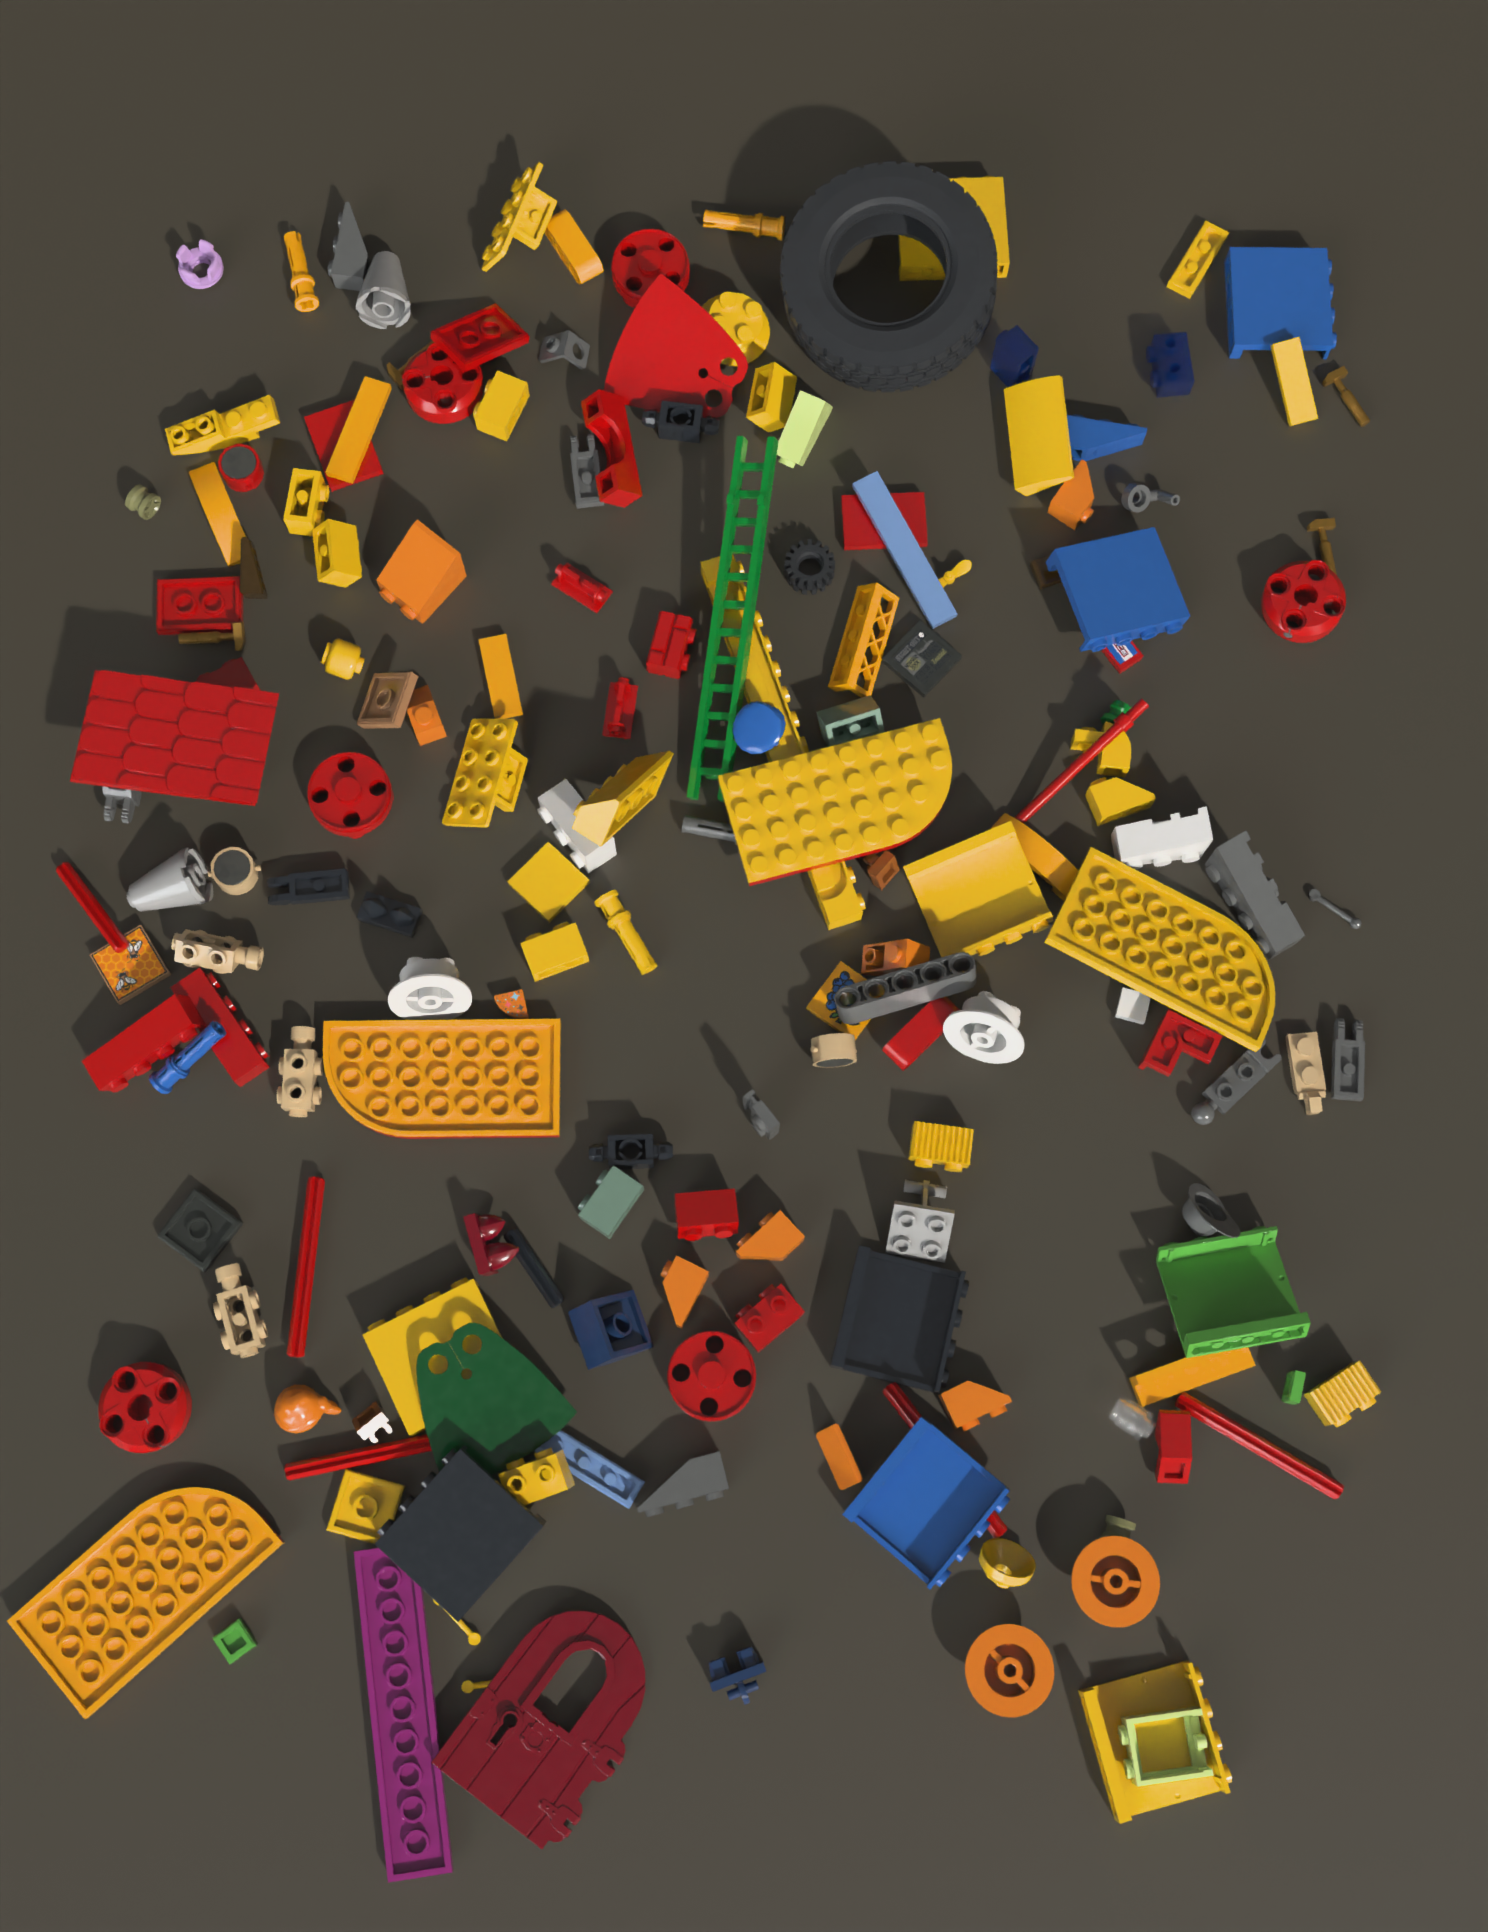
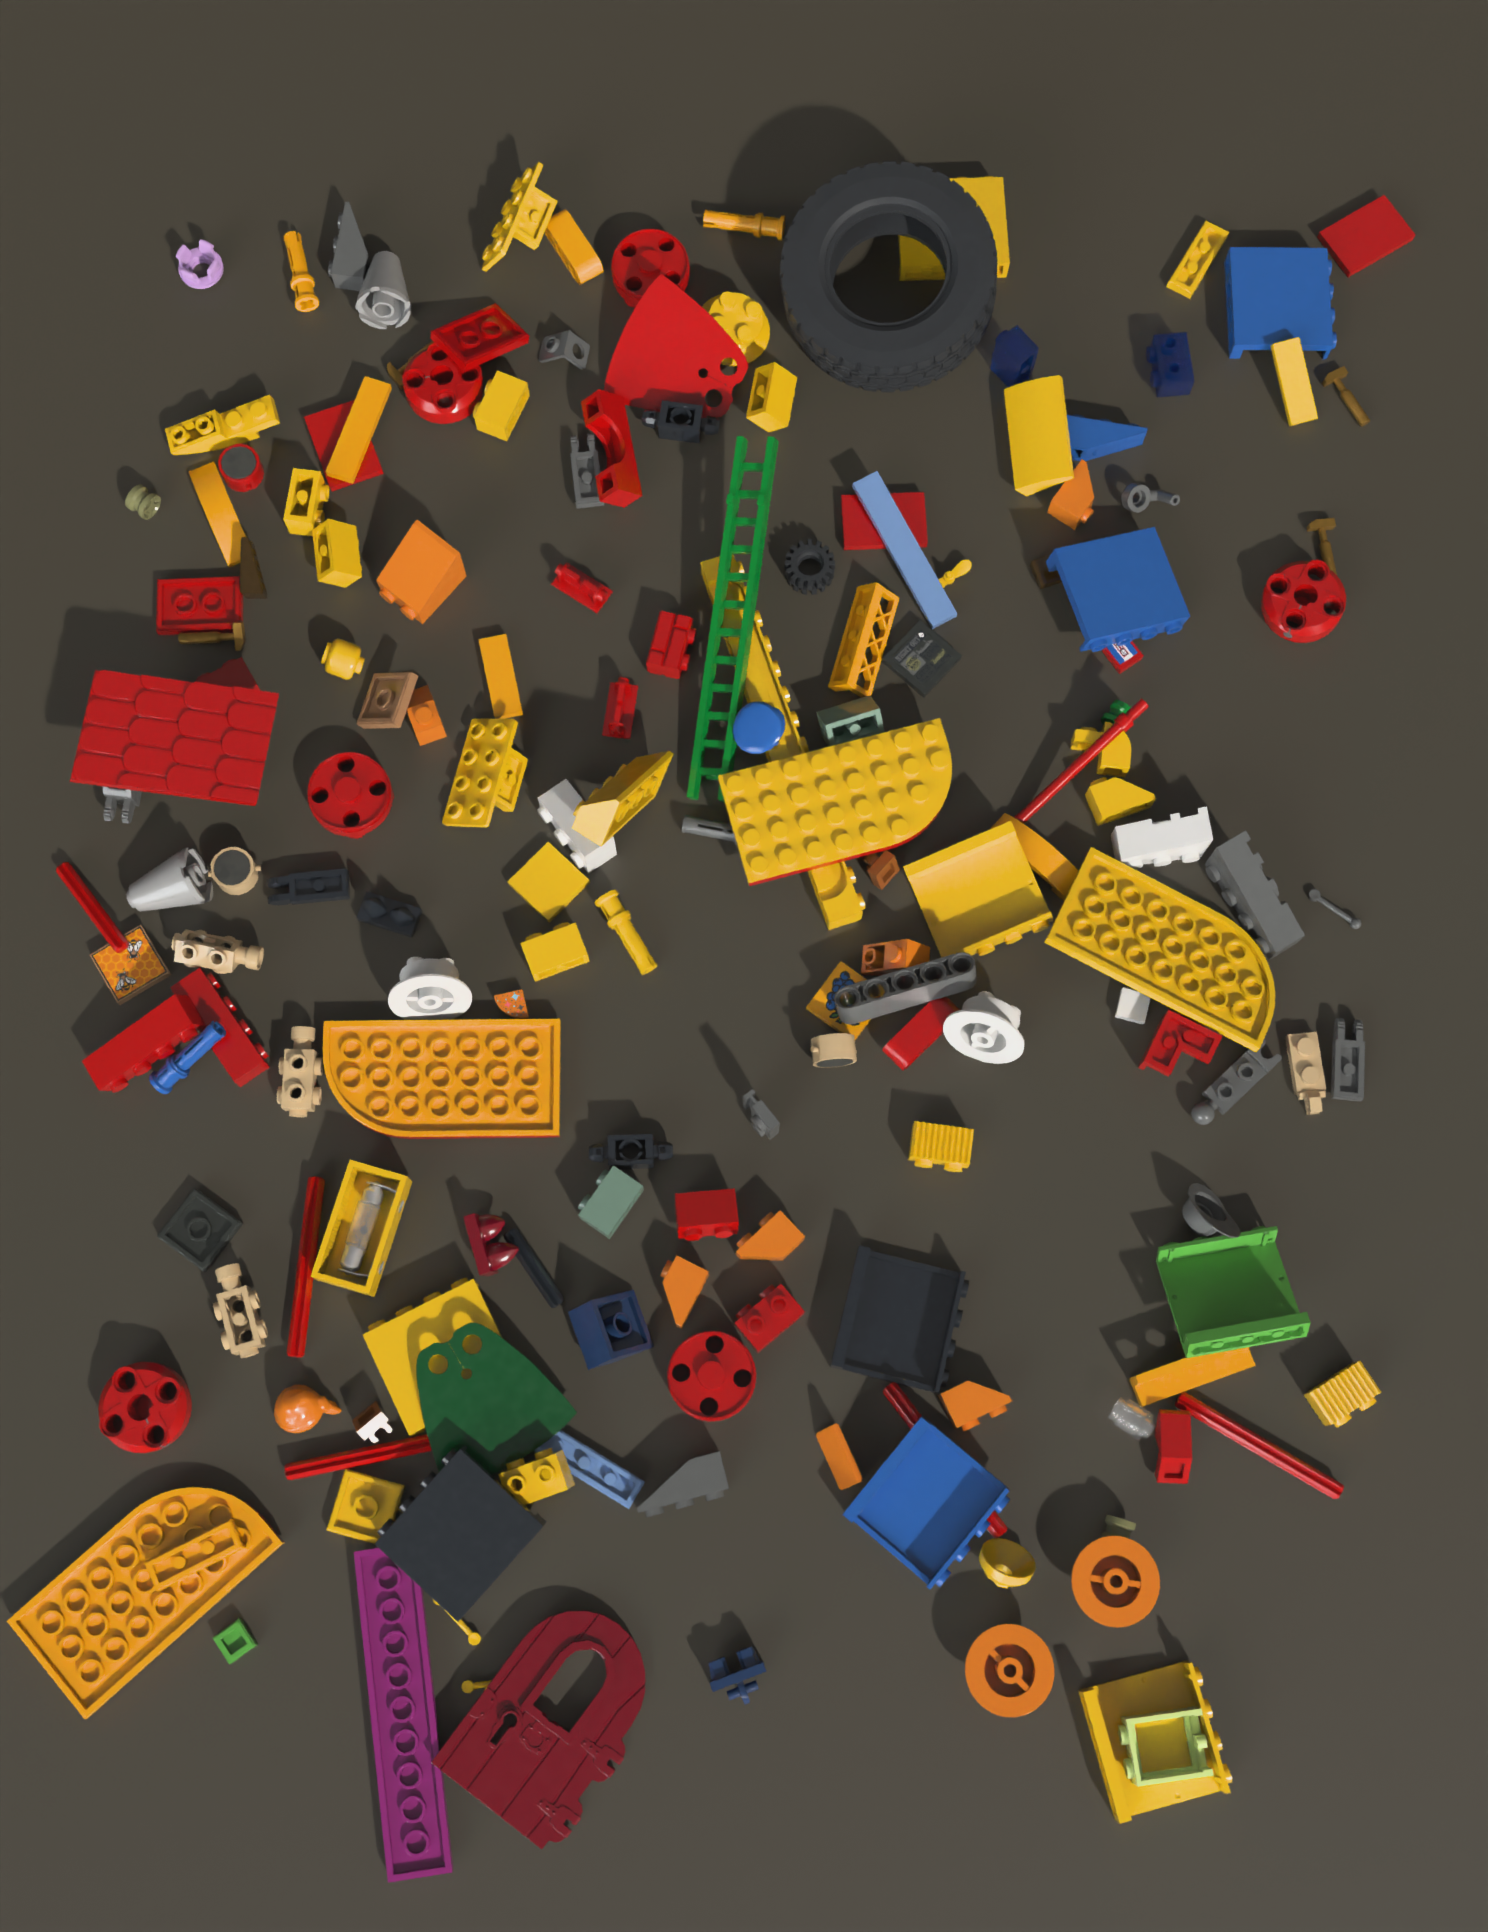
(194, 1555): none -> light orange tile
(361, 1228): none -> yellow piece
(802, 429): yellowish green slope -> none
(920, 1229): light grey plate -> none
(1293, 1387): bright green tile -> none
(1366, 236): none -> red tile

